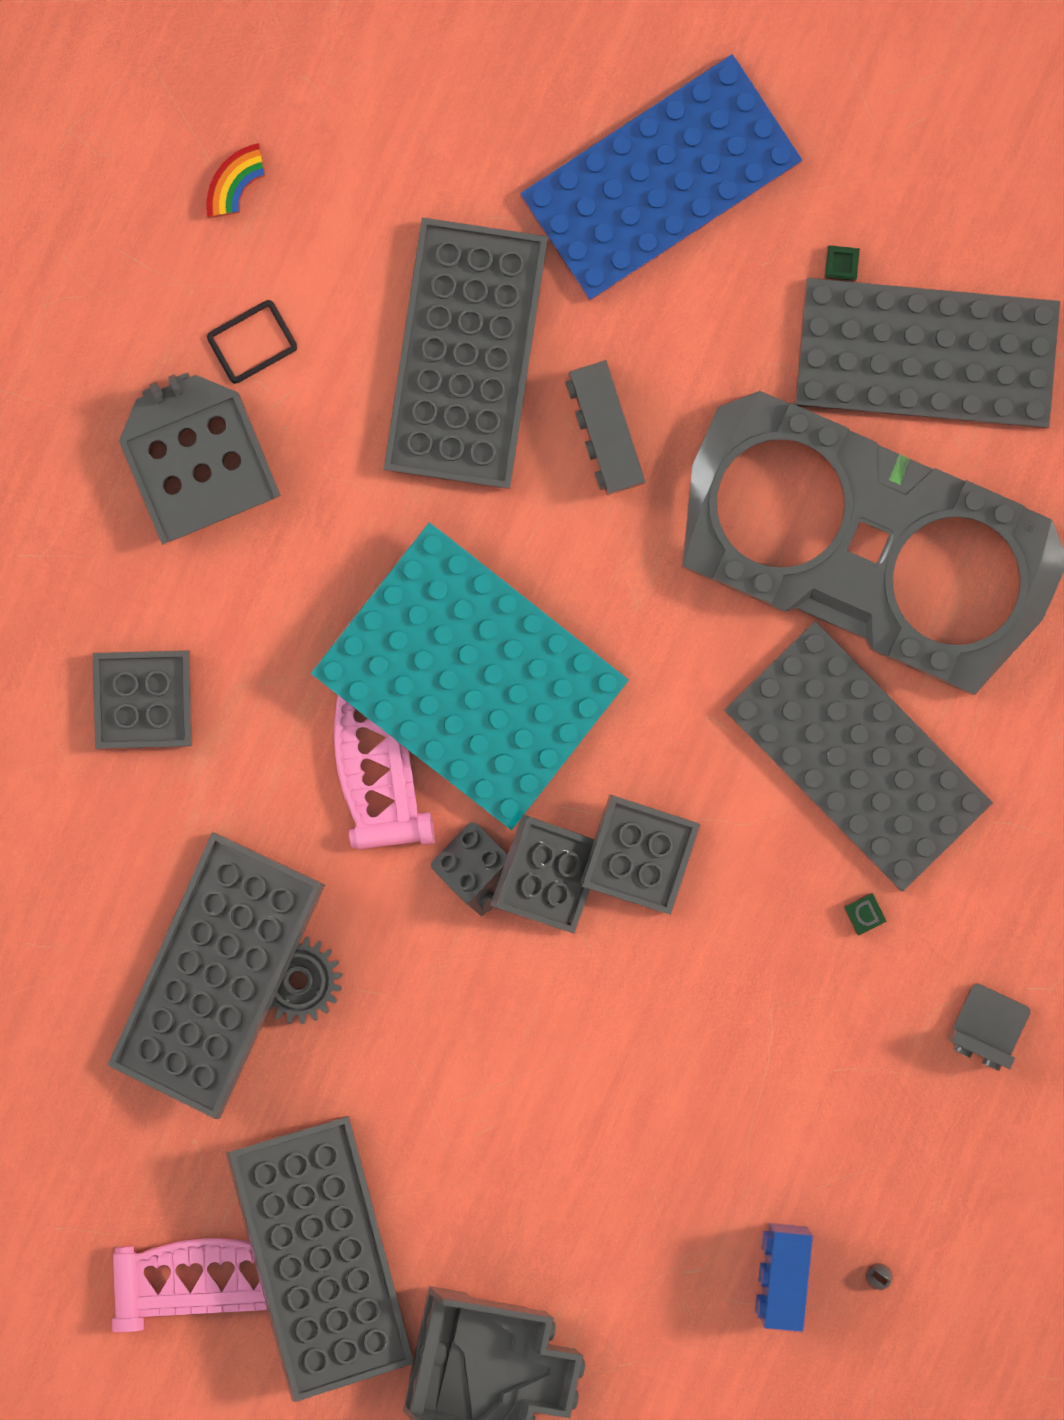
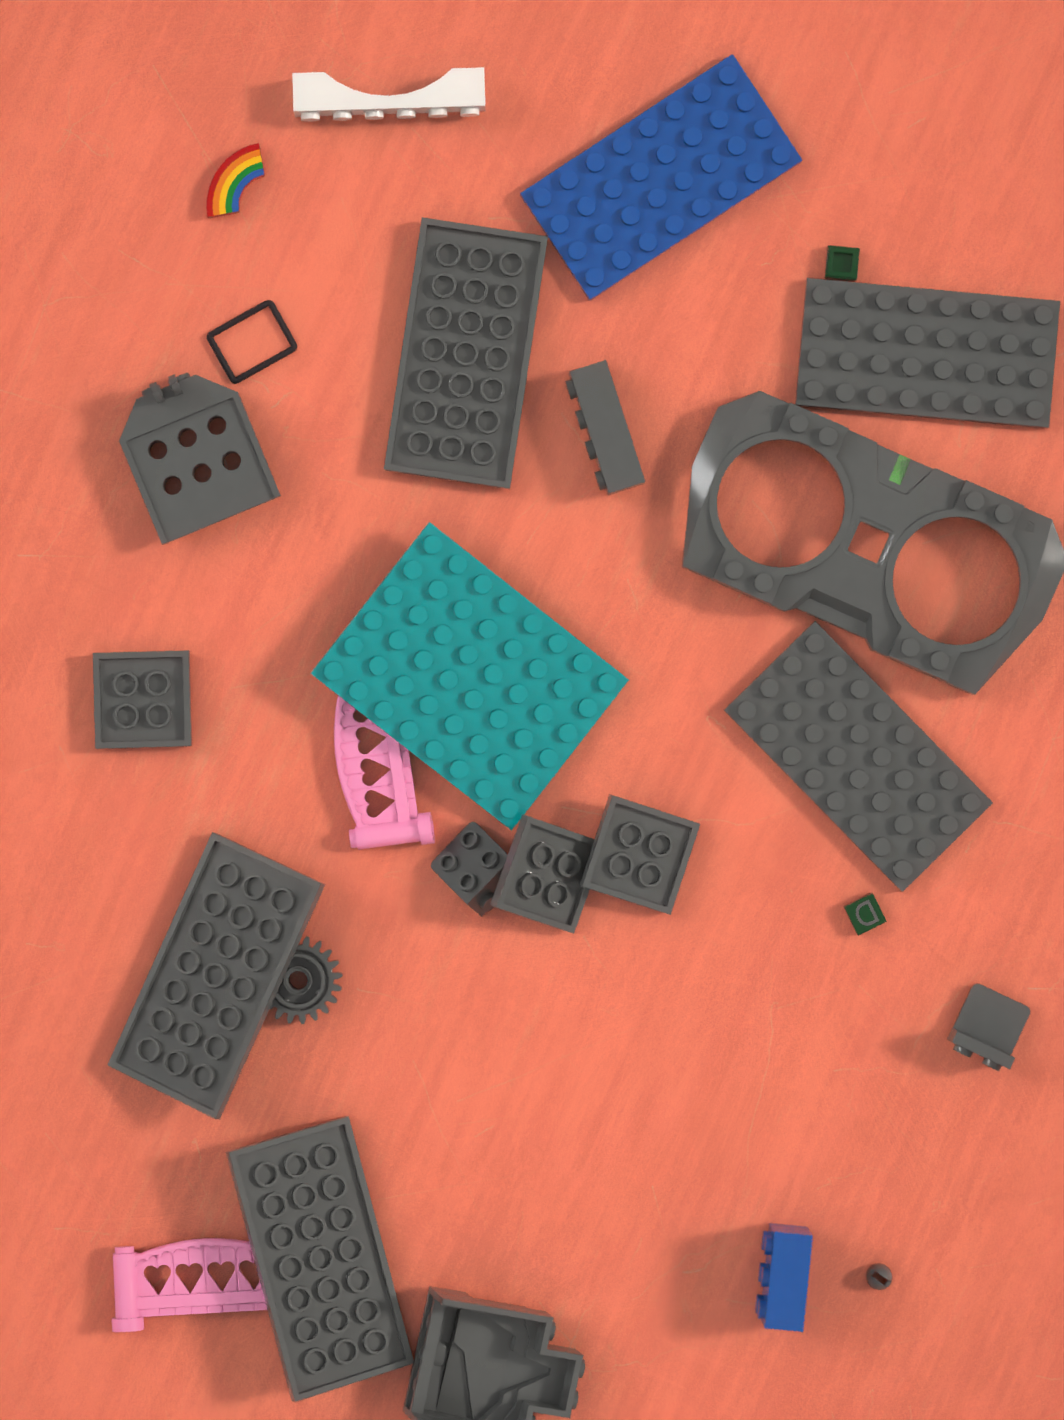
(320, 95): none -> white arch

